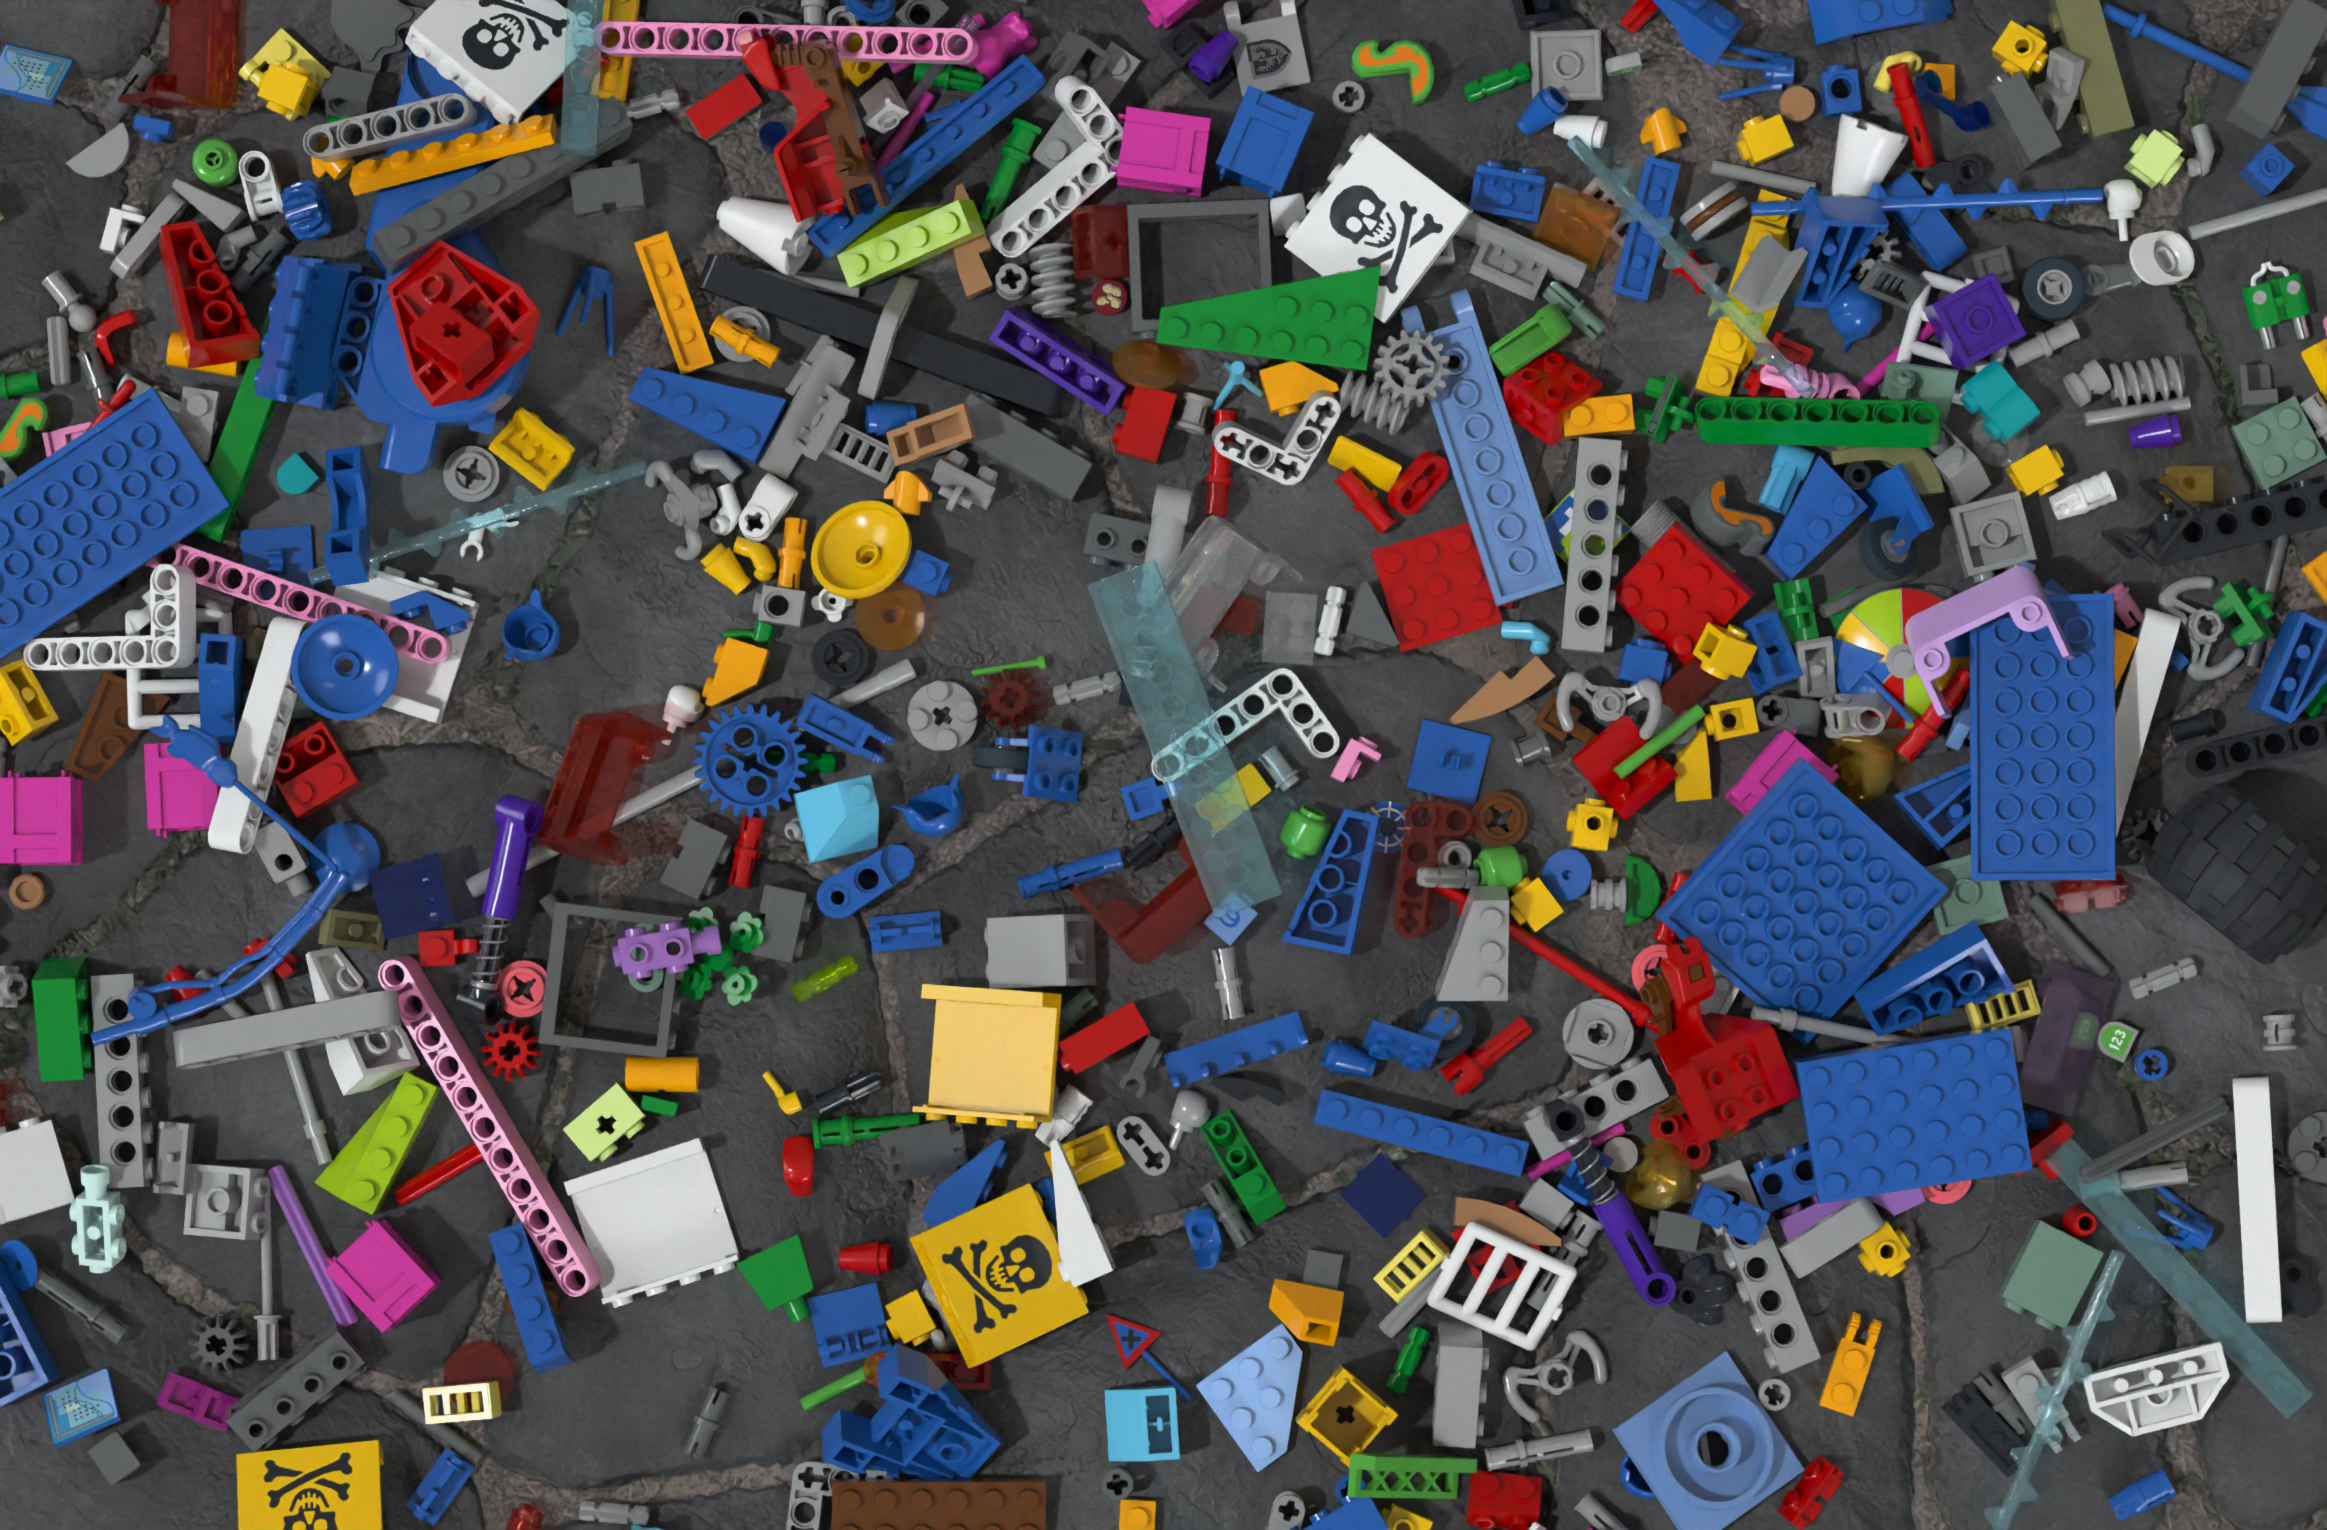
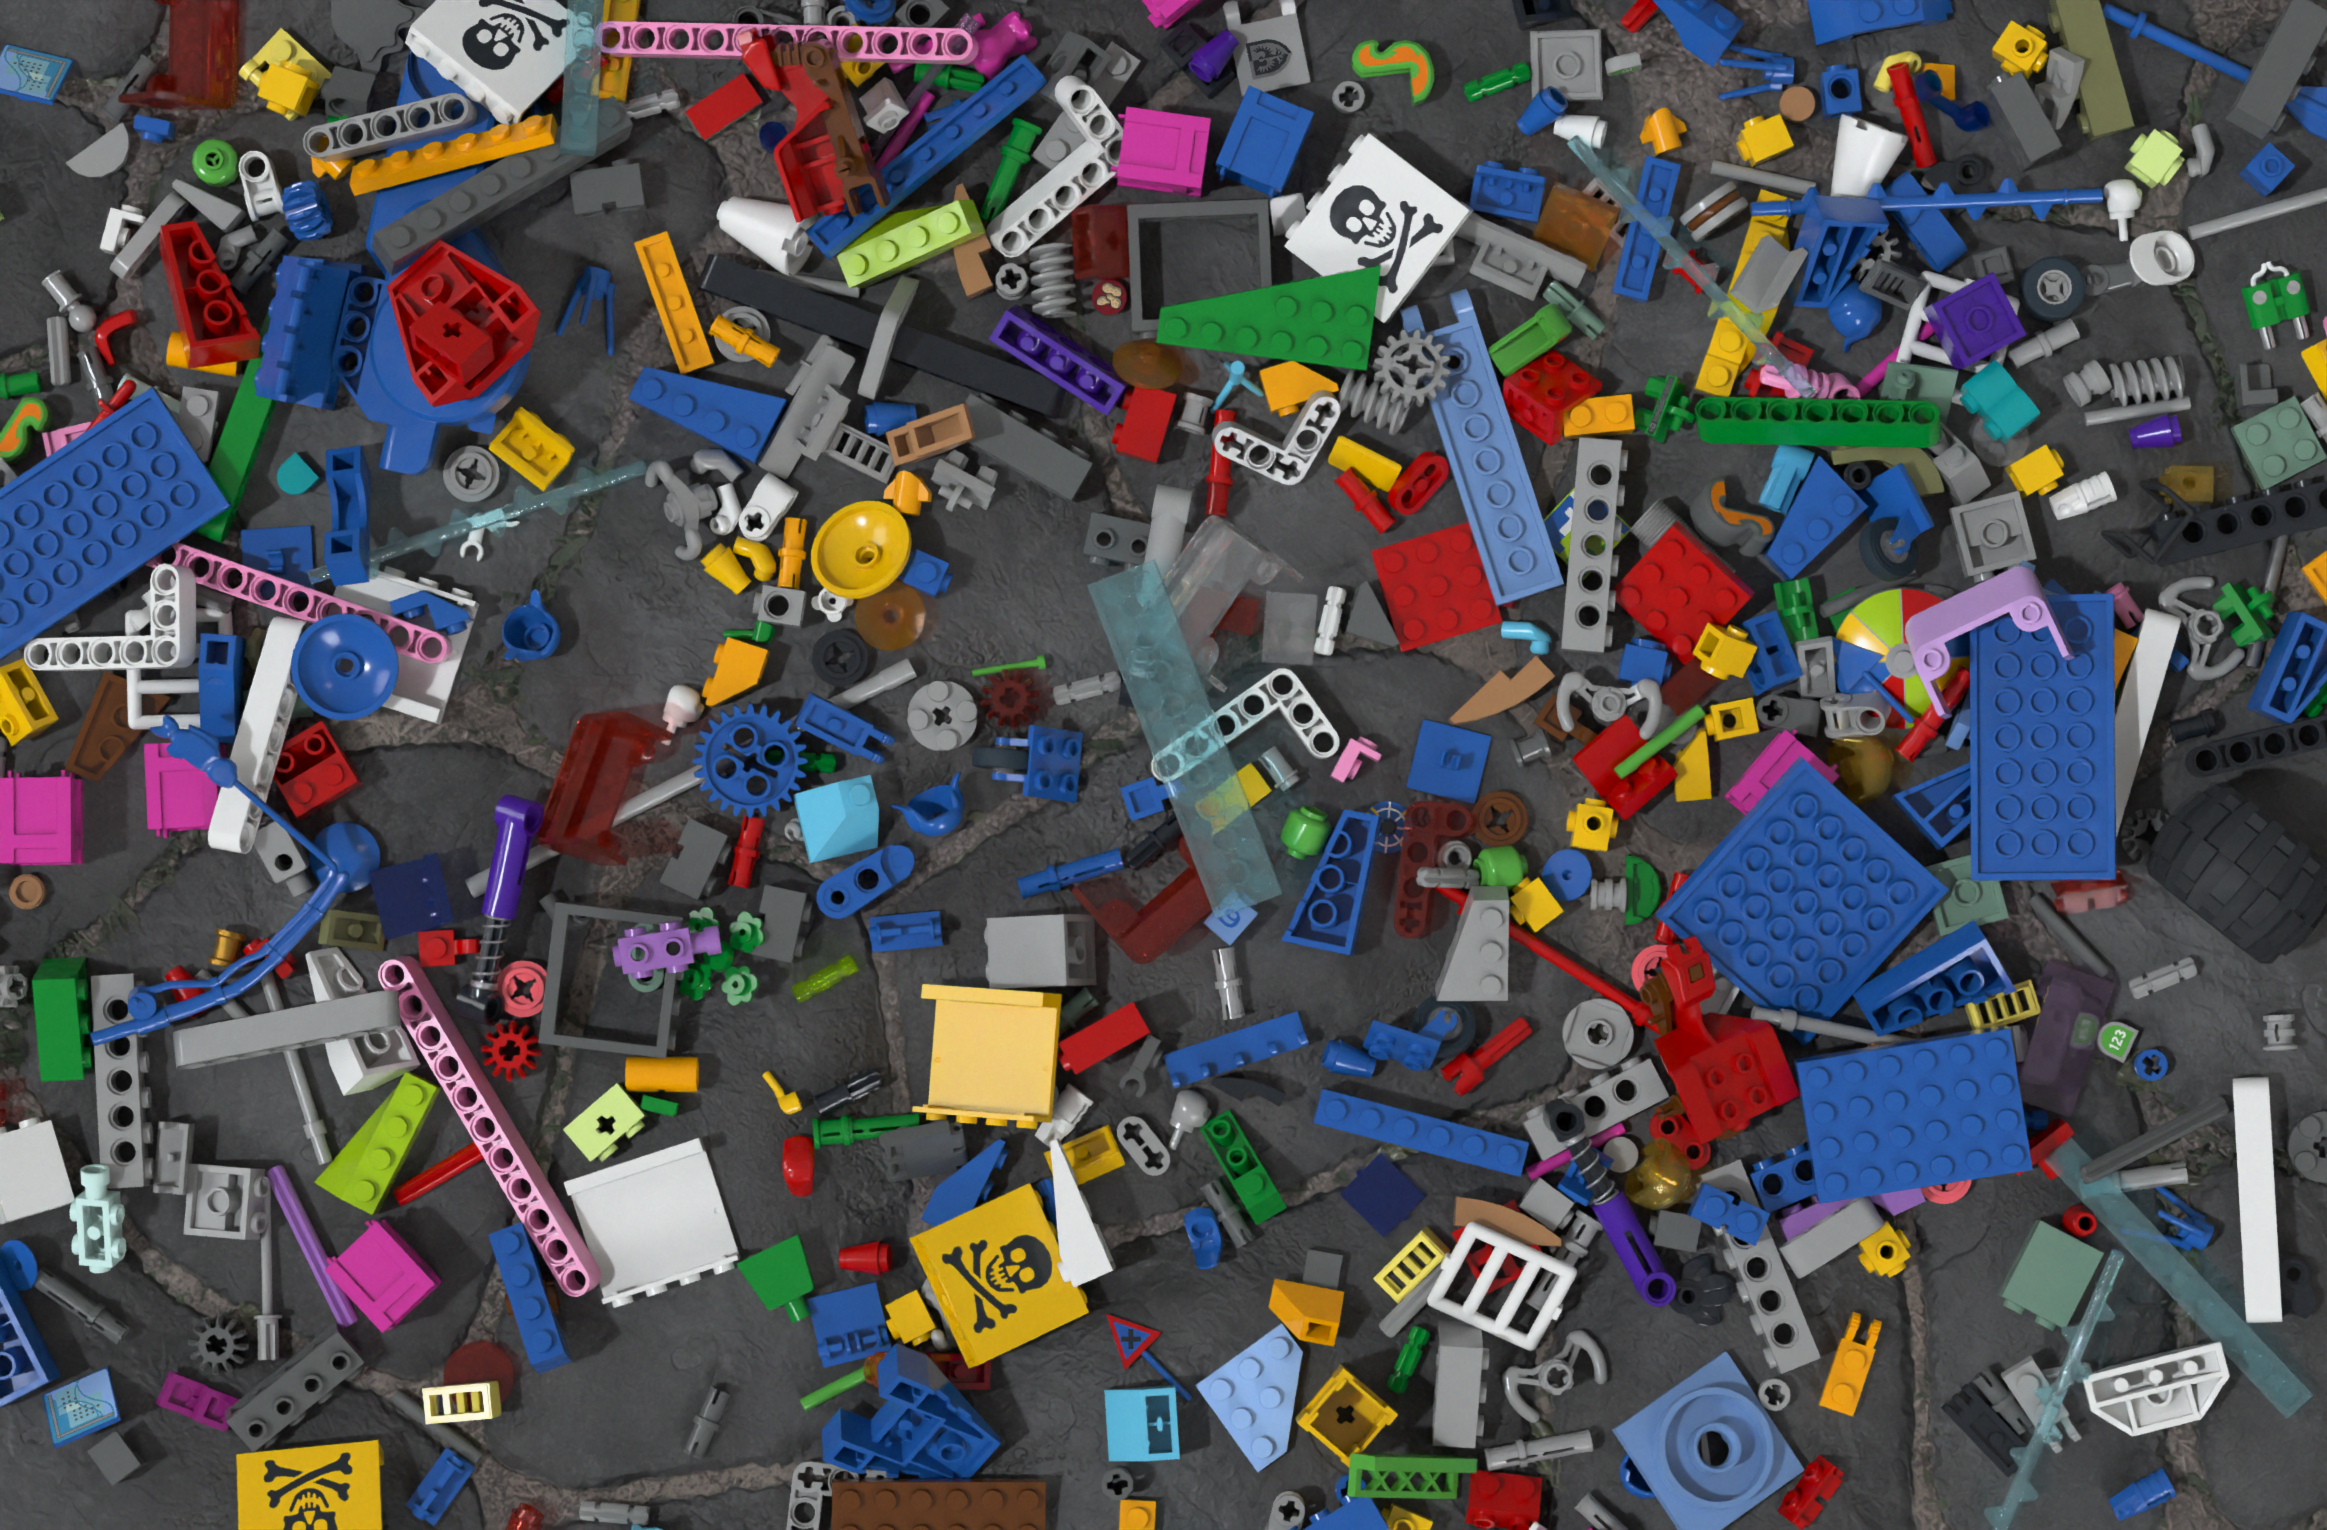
(226, 947): none -> pearl gold bush

